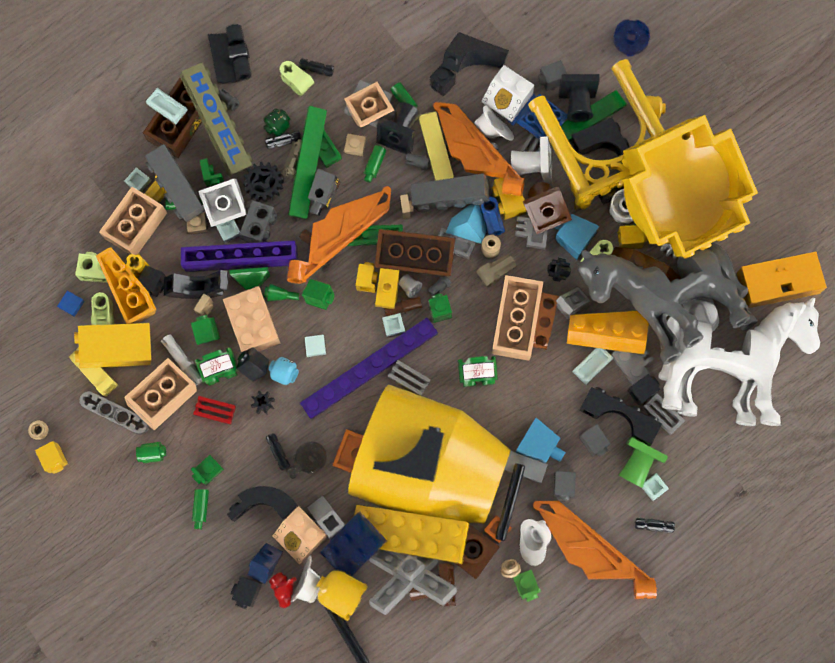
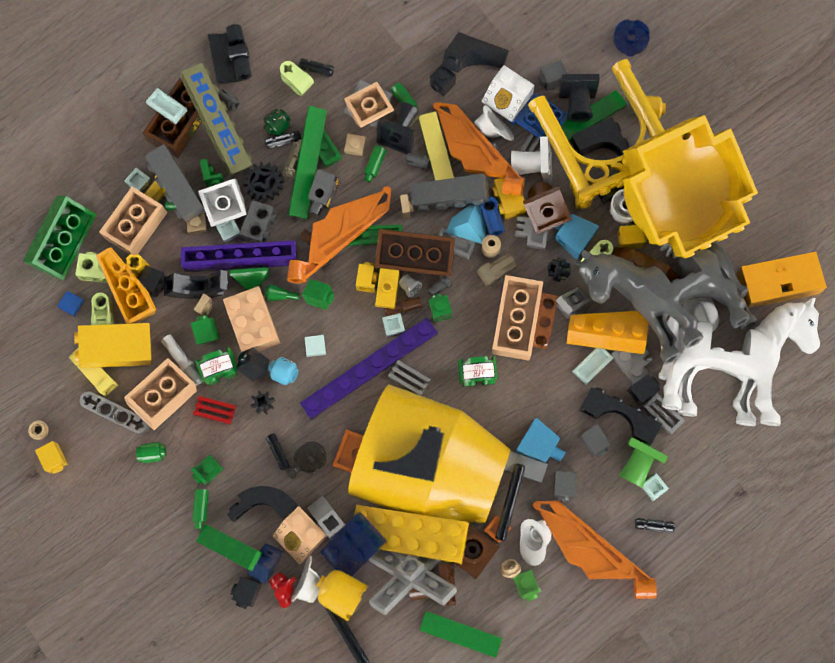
(60, 237): none -> green slope
(228, 547): none -> green tile
(461, 634): none -> green tile

